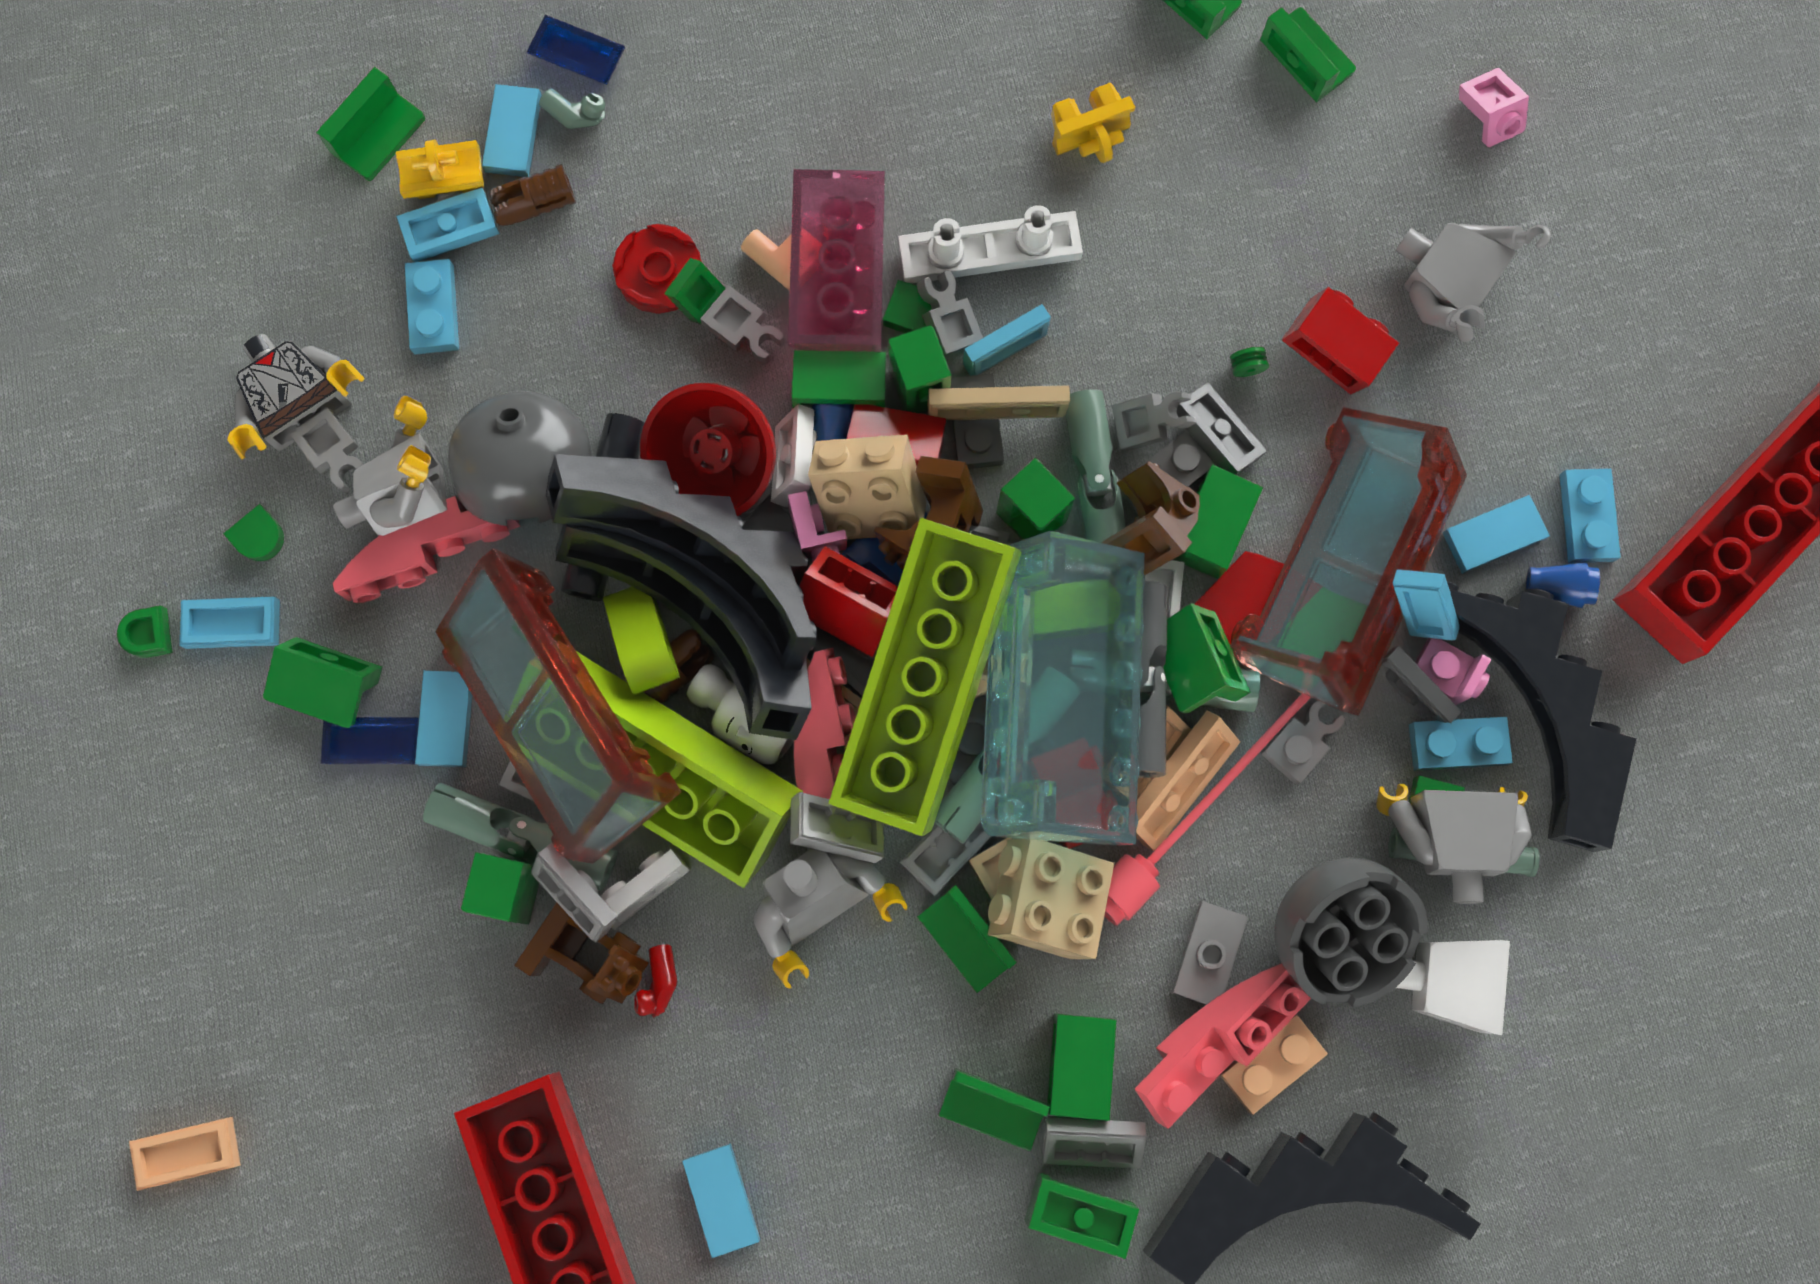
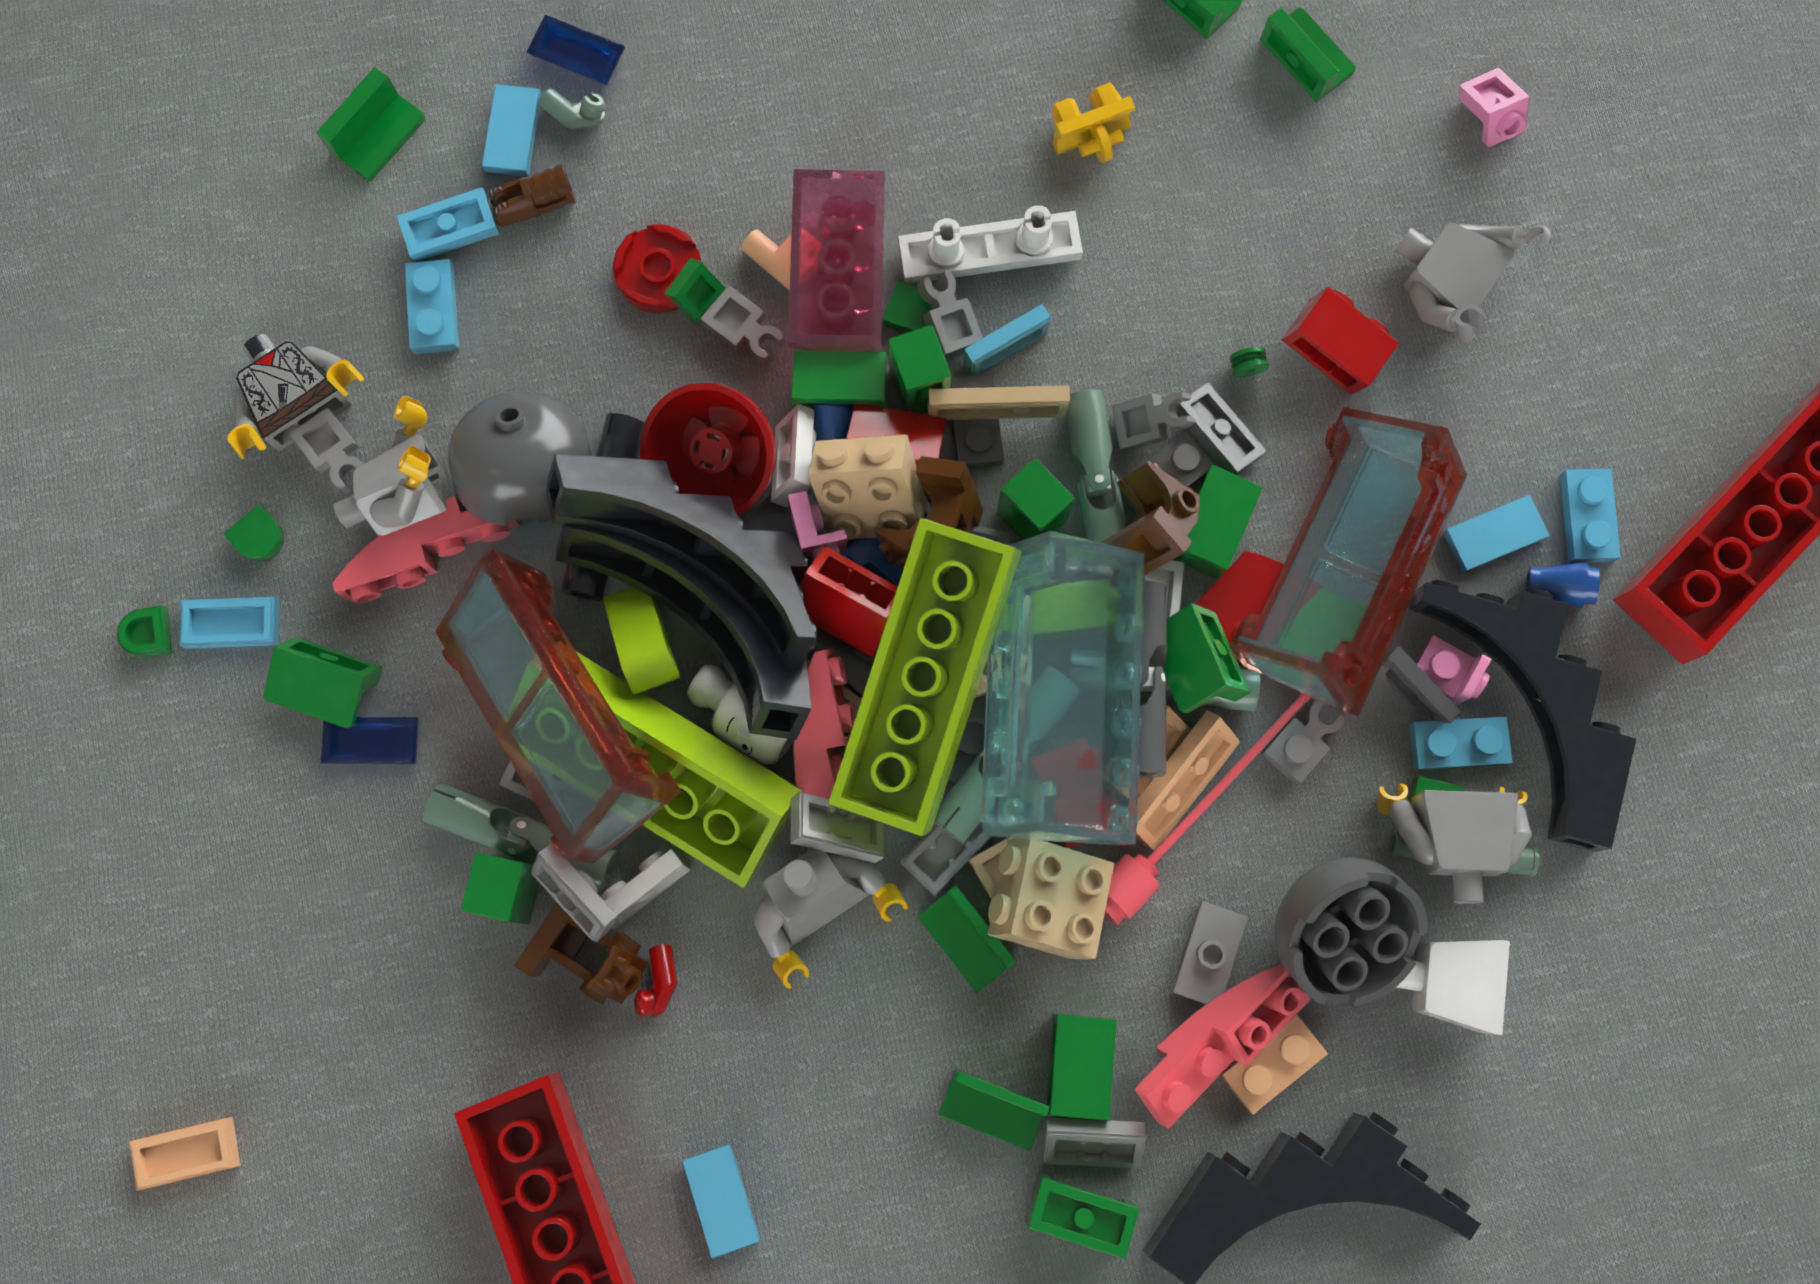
(439, 169): yellow hips -> none
(443, 720): medium azure tile -> none
(689, 658): reddish brown hinge -> none
(1426, 604): medium azure tile -> none

